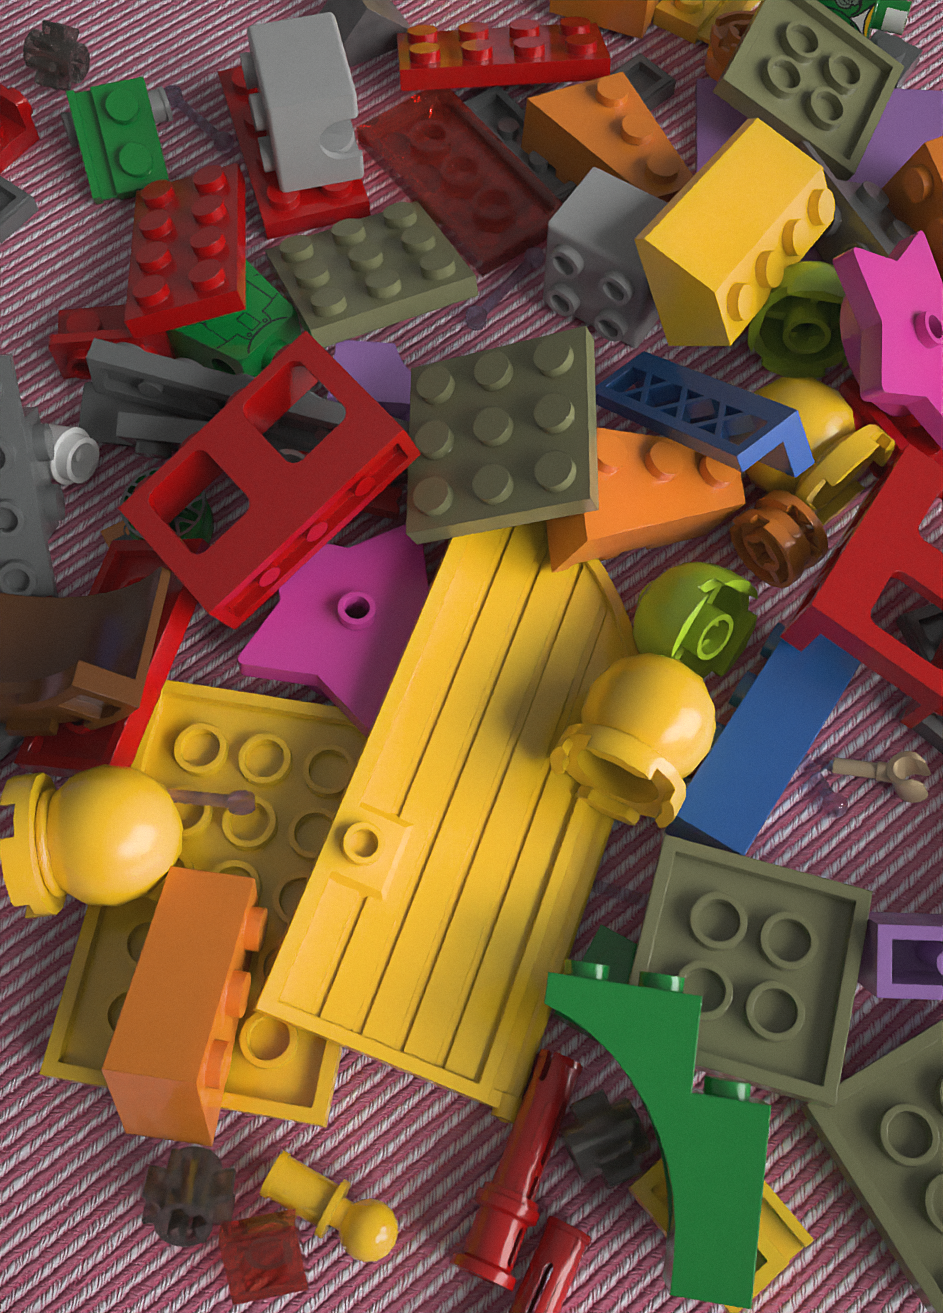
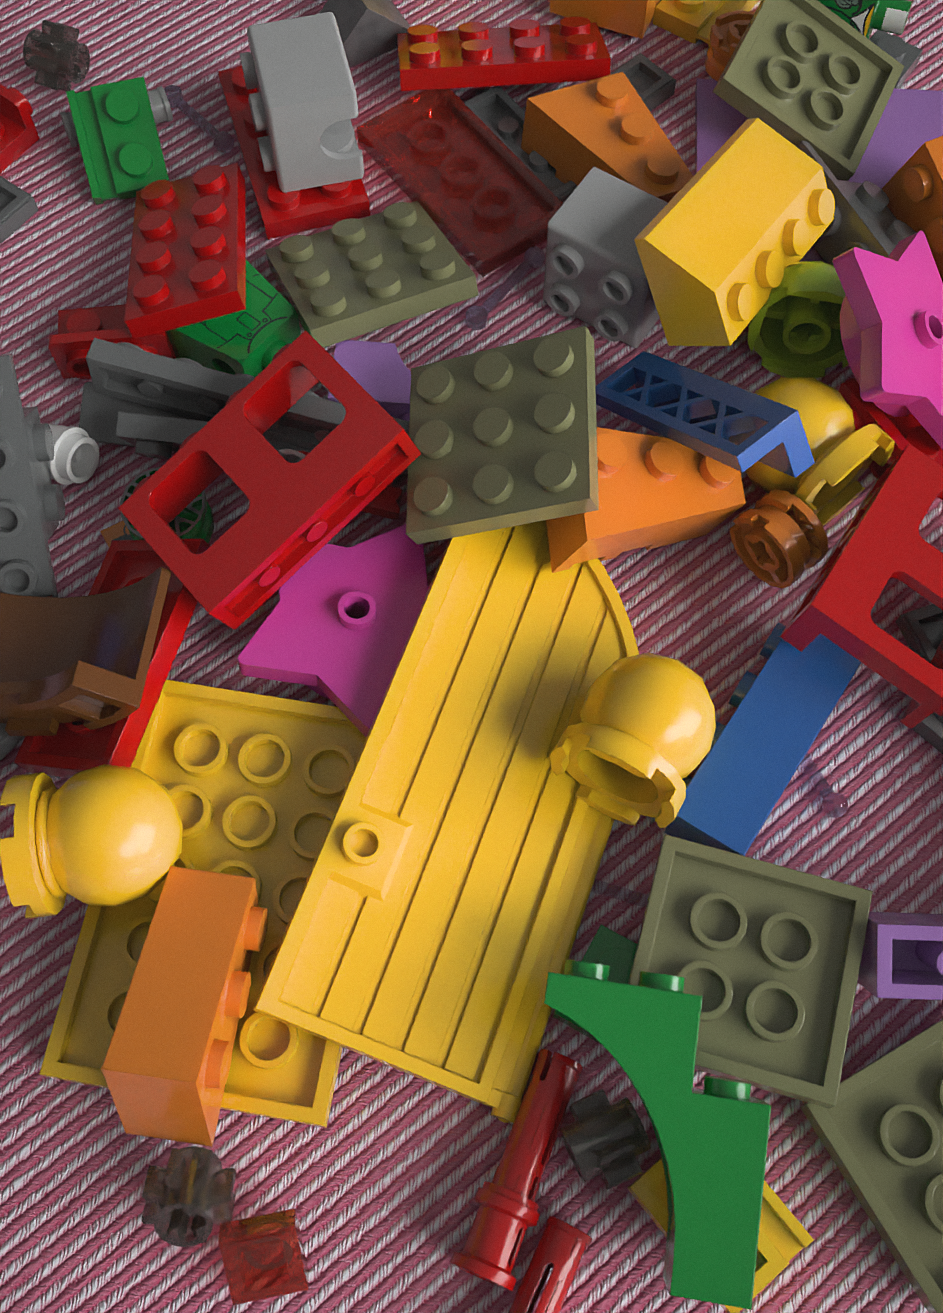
(238, 802): hinge -> none
(365, 1227): yellow pin -> none
(696, 617): lime cylinder -> none
(894, 772): tan hand -> none

